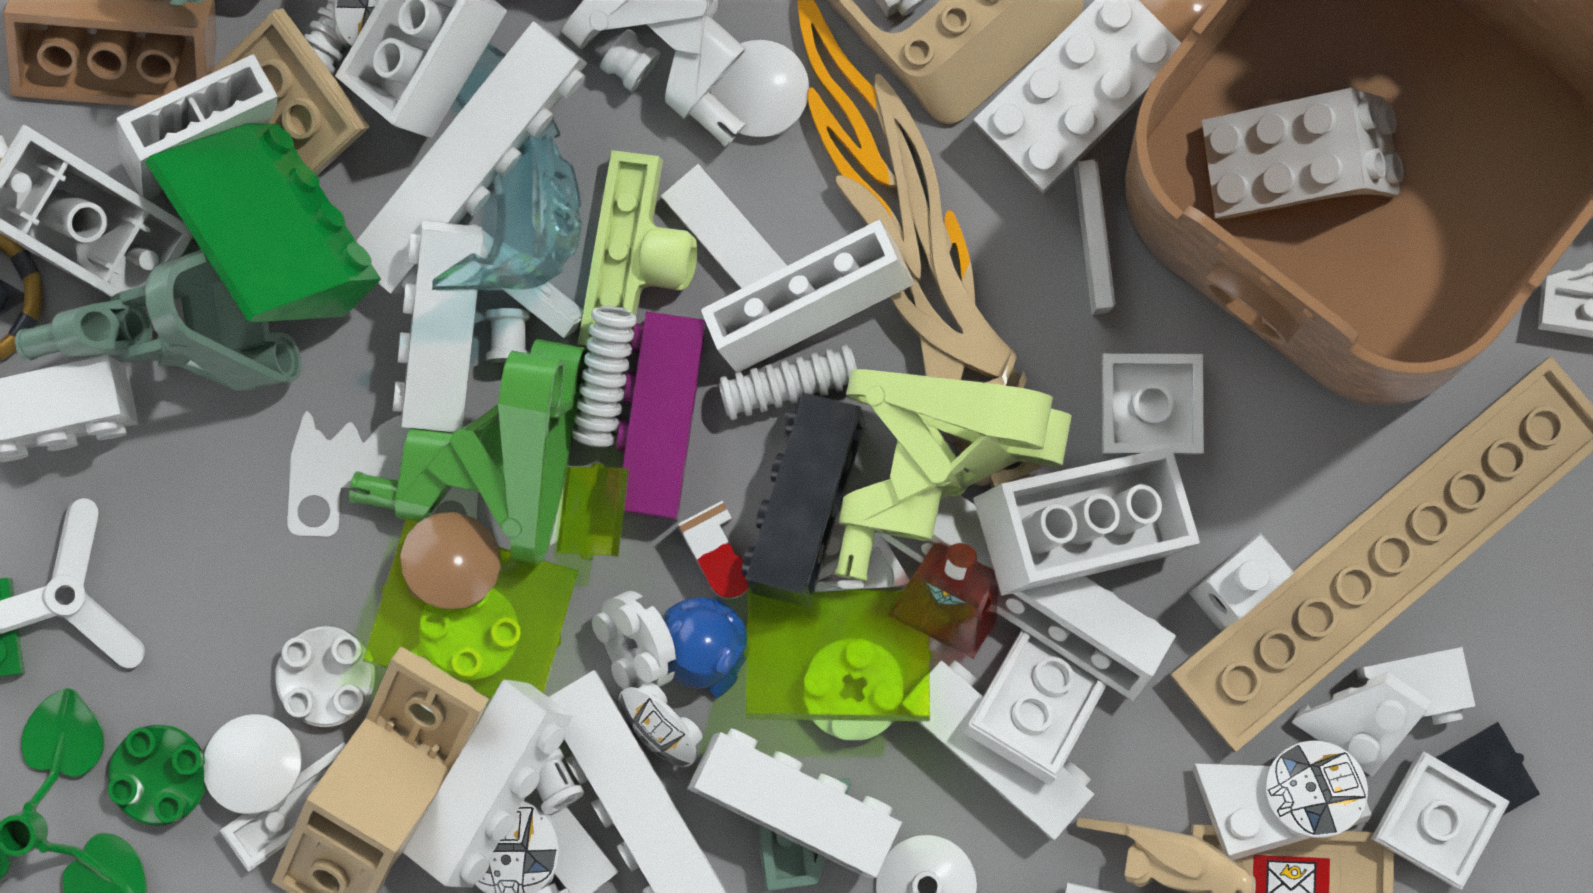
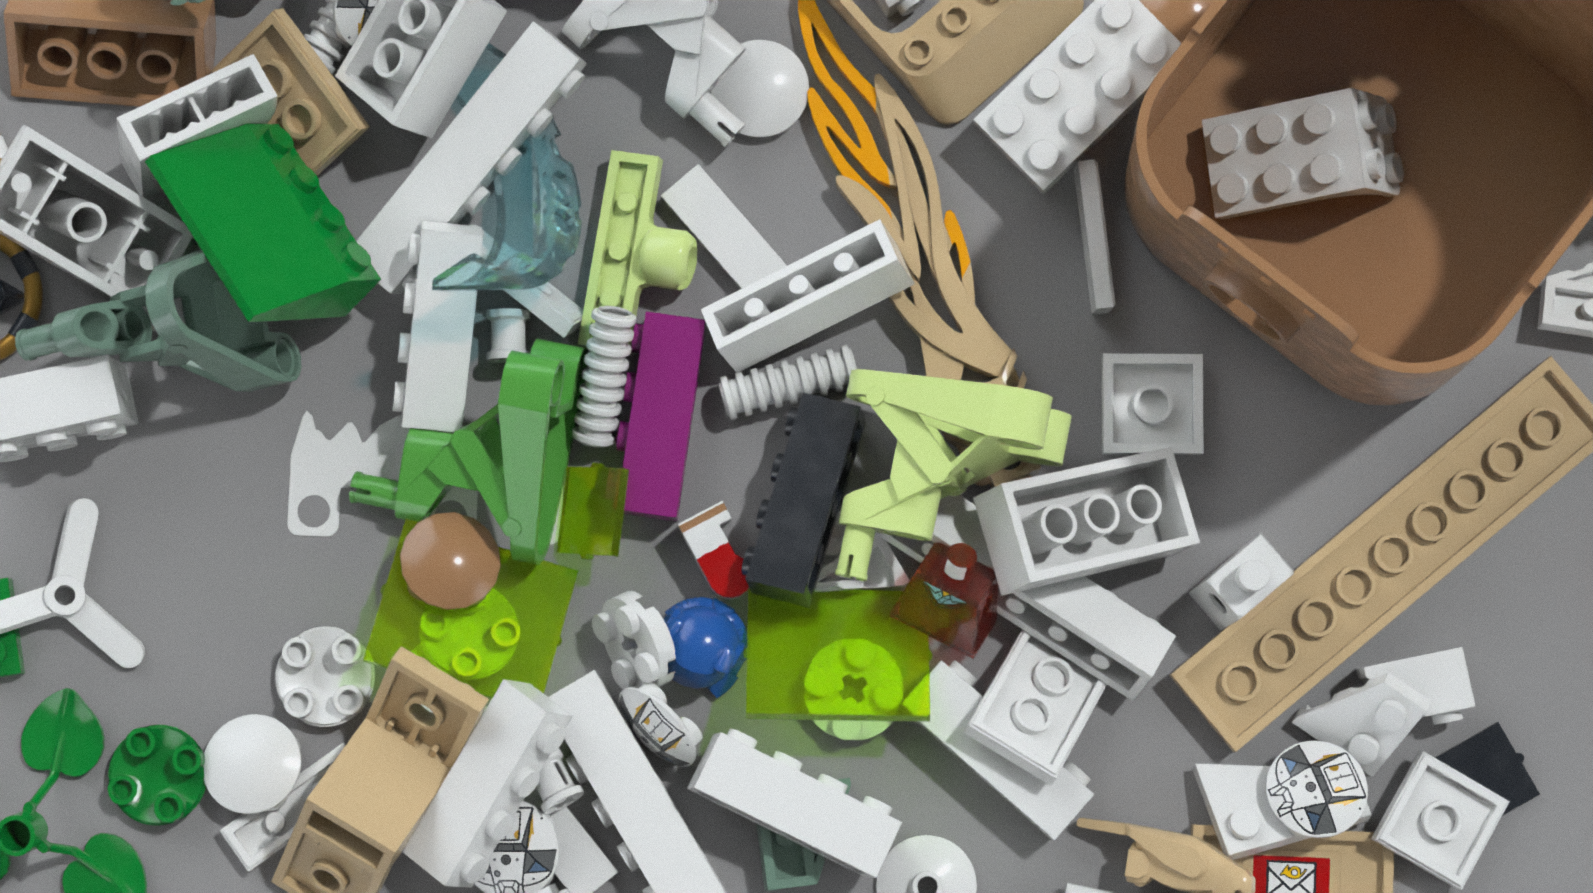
(630, 60): white wheel -> none

